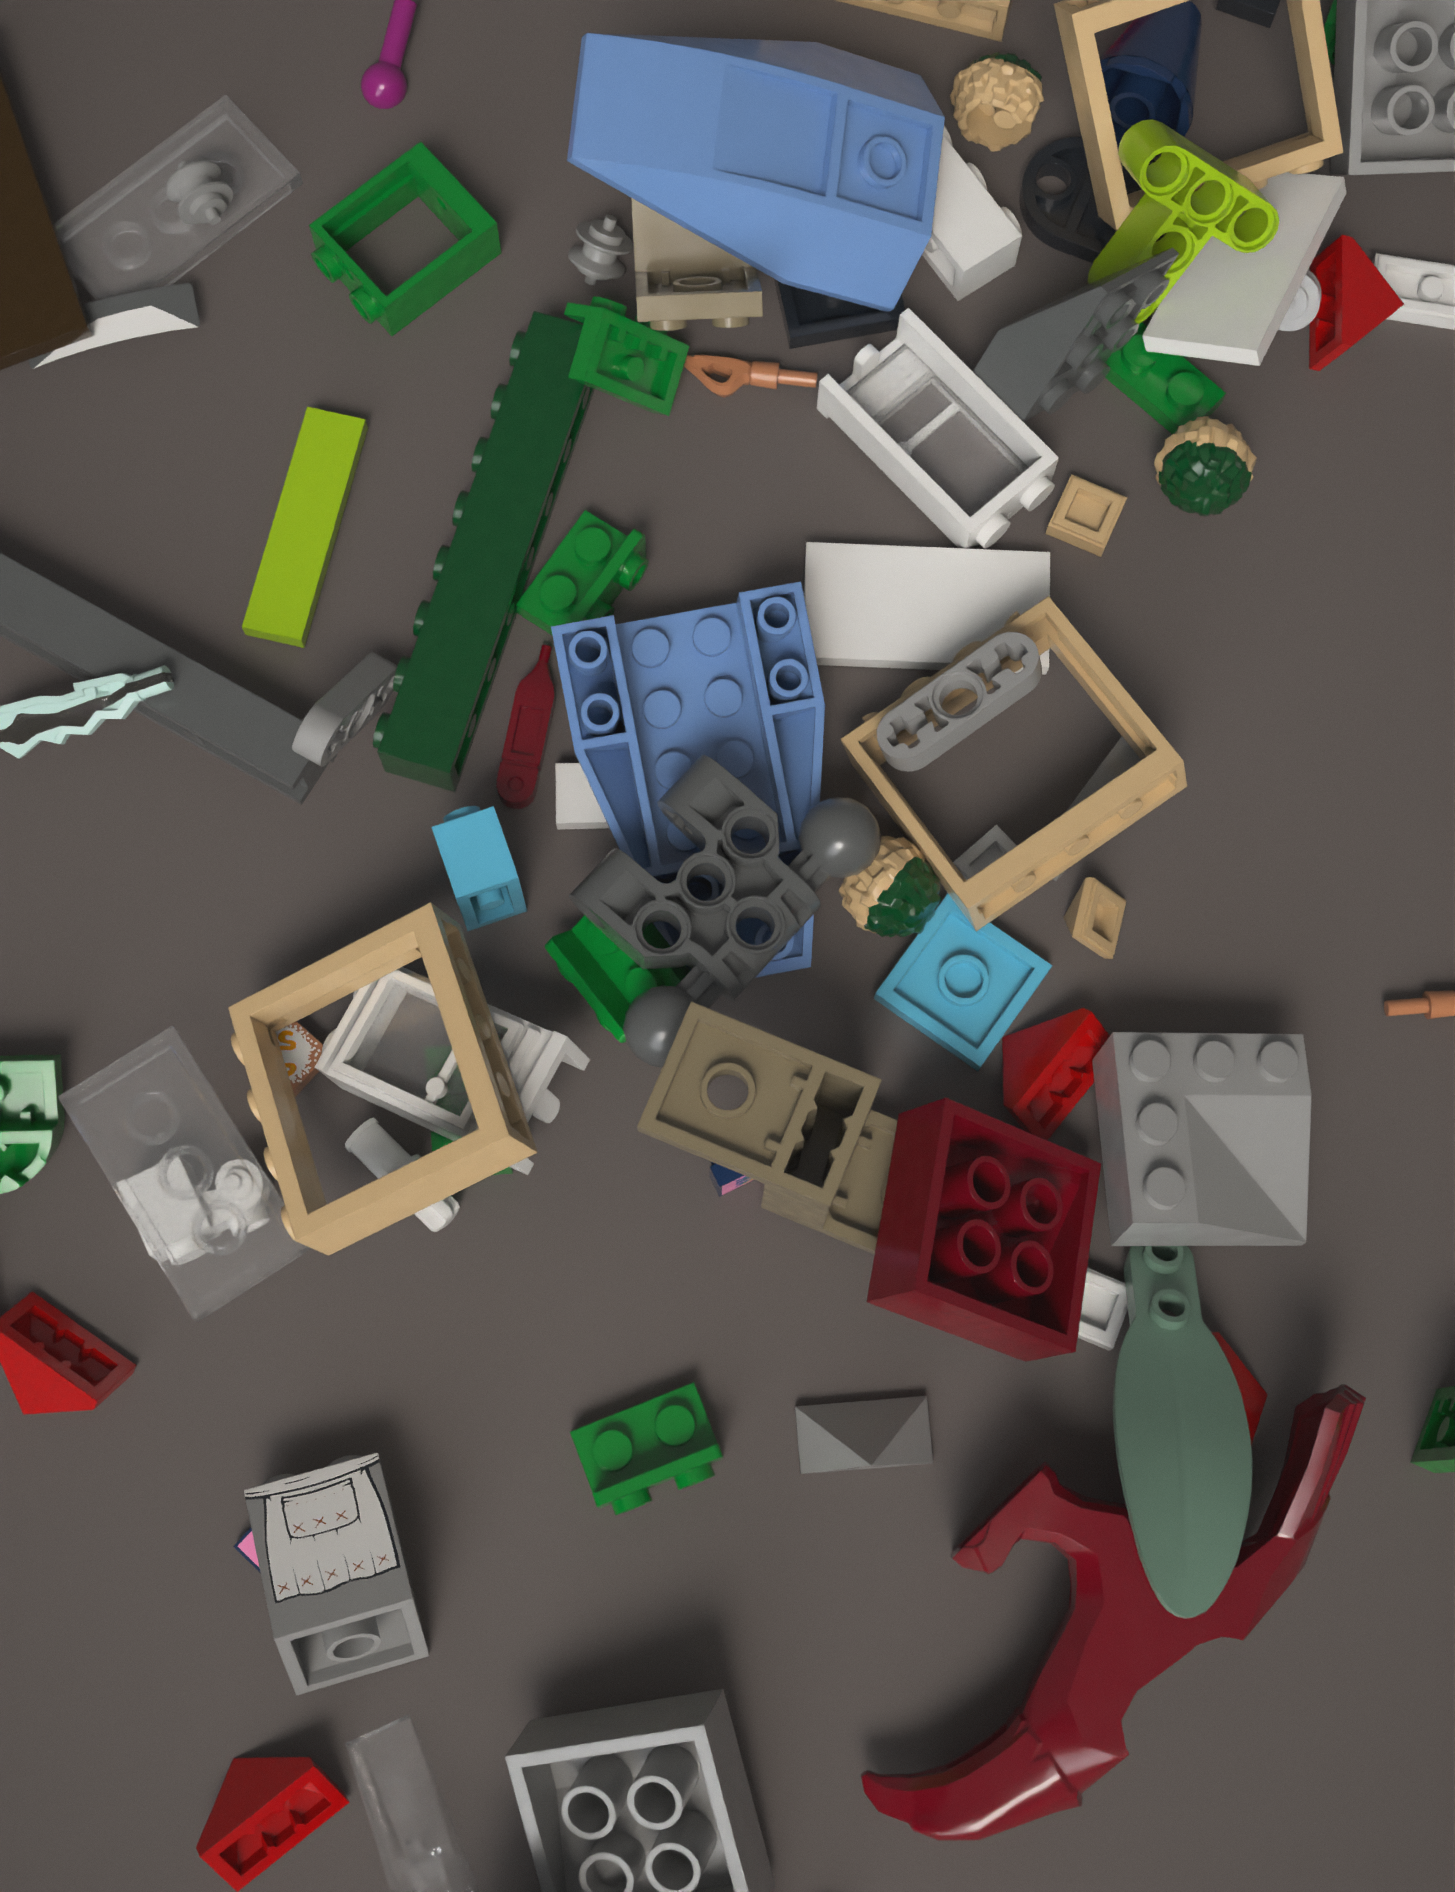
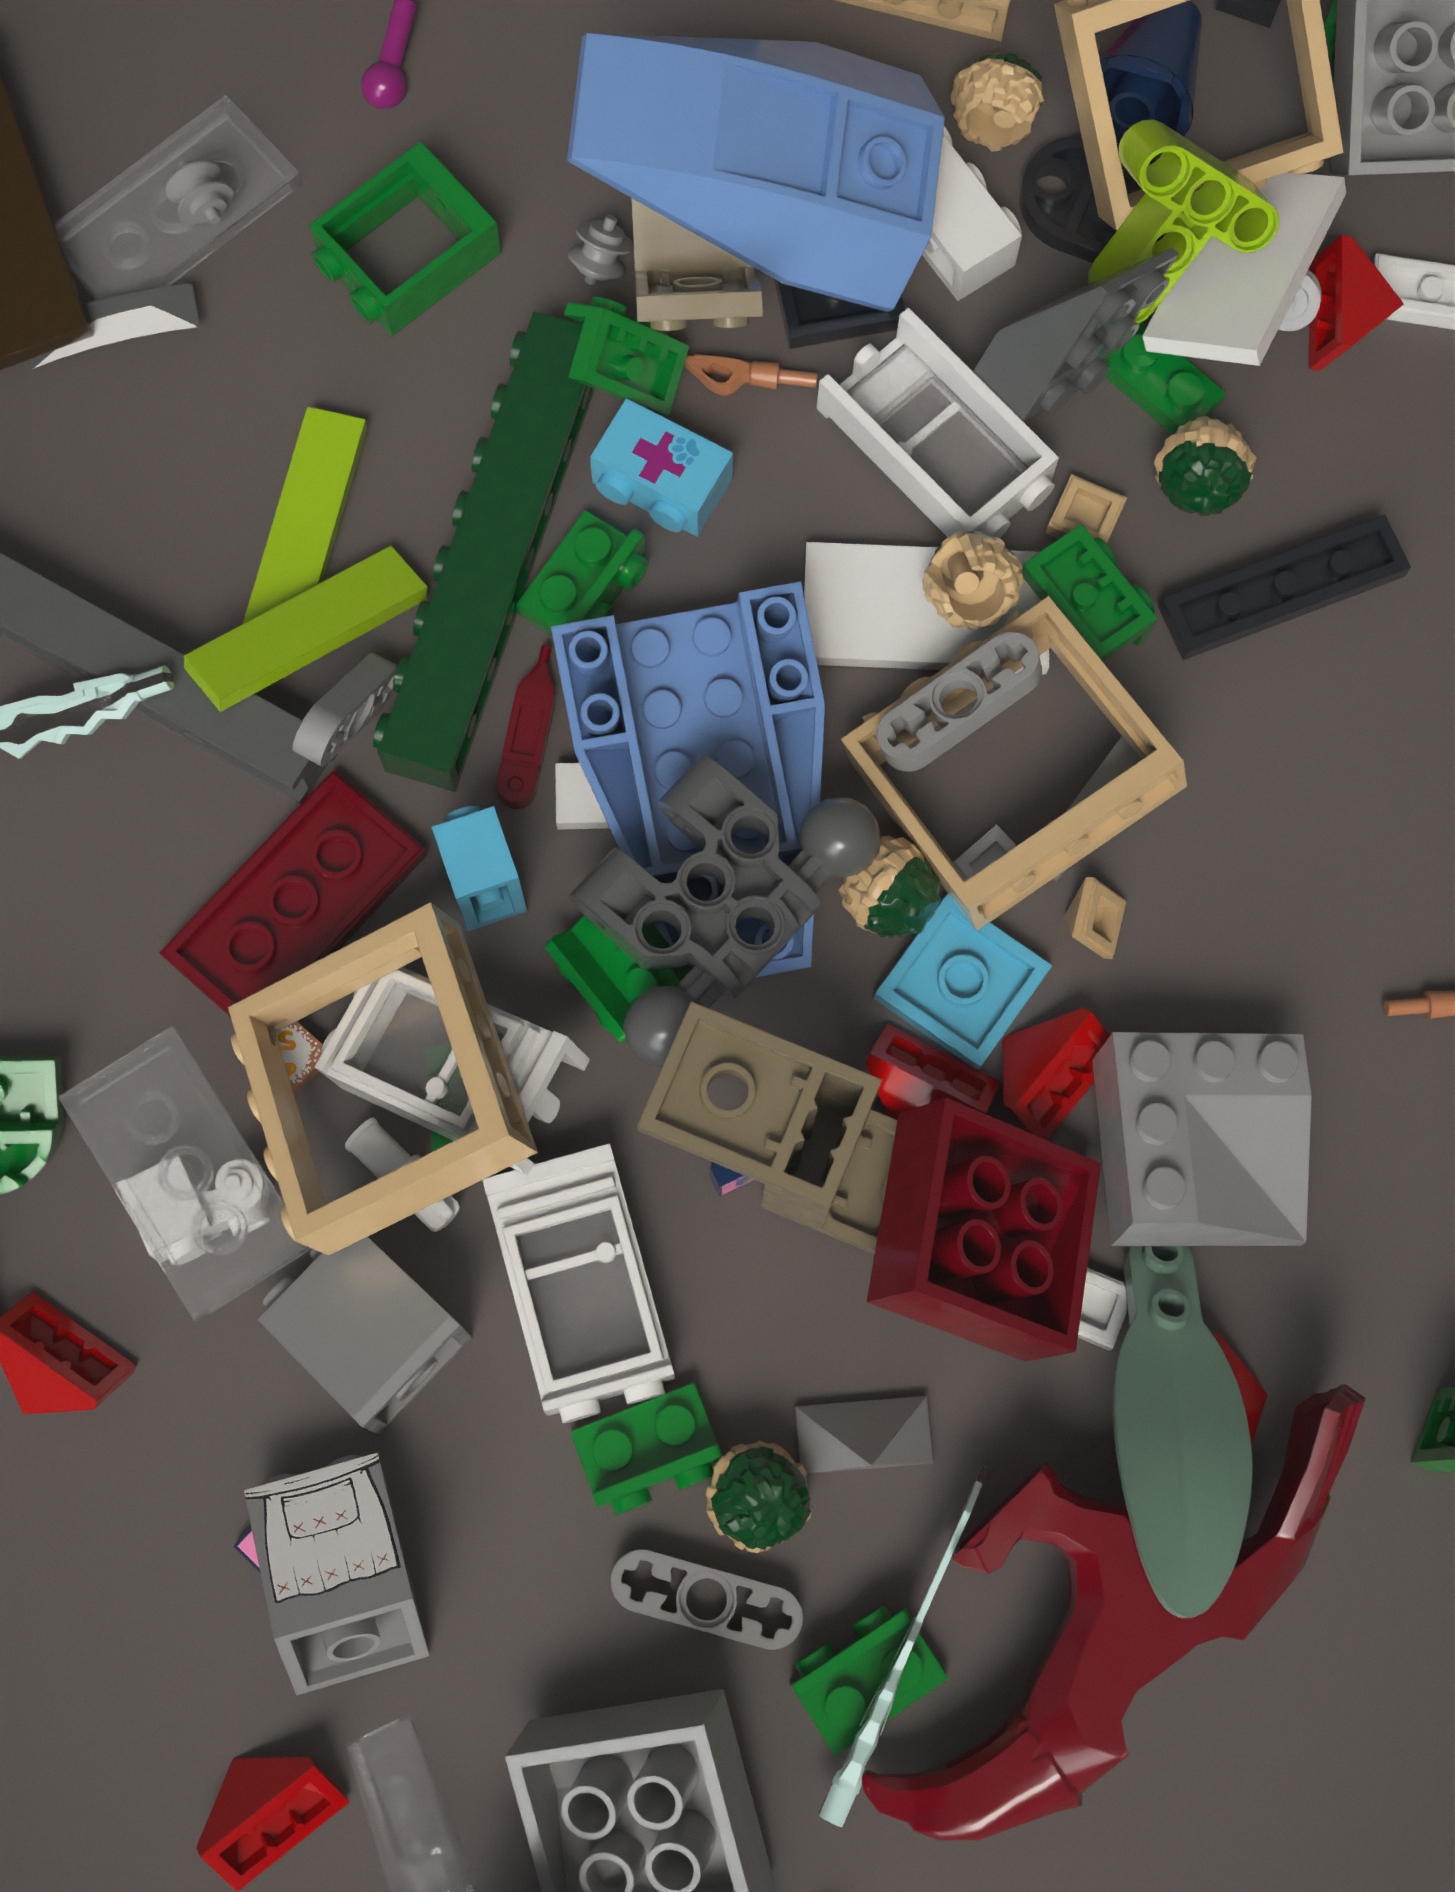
(295, 895): none -> dark red tile
(304, 628): none -> lime tile
(363, 1331): none -> light grey slope
(579, 1283): none -> door
(661, 468): none -> medium azure brick
(758, 1496): none -> dark green piece
(759, 1597): none -> light grey beam
(842, 1683): none -> green bracket
(848, 1780): none -> light aqua sword
(922, 1074): none -> red slope
(973, 580): none -> tan piece
(1091, 592): none -> green bracket
(1284, 587): none -> black plate

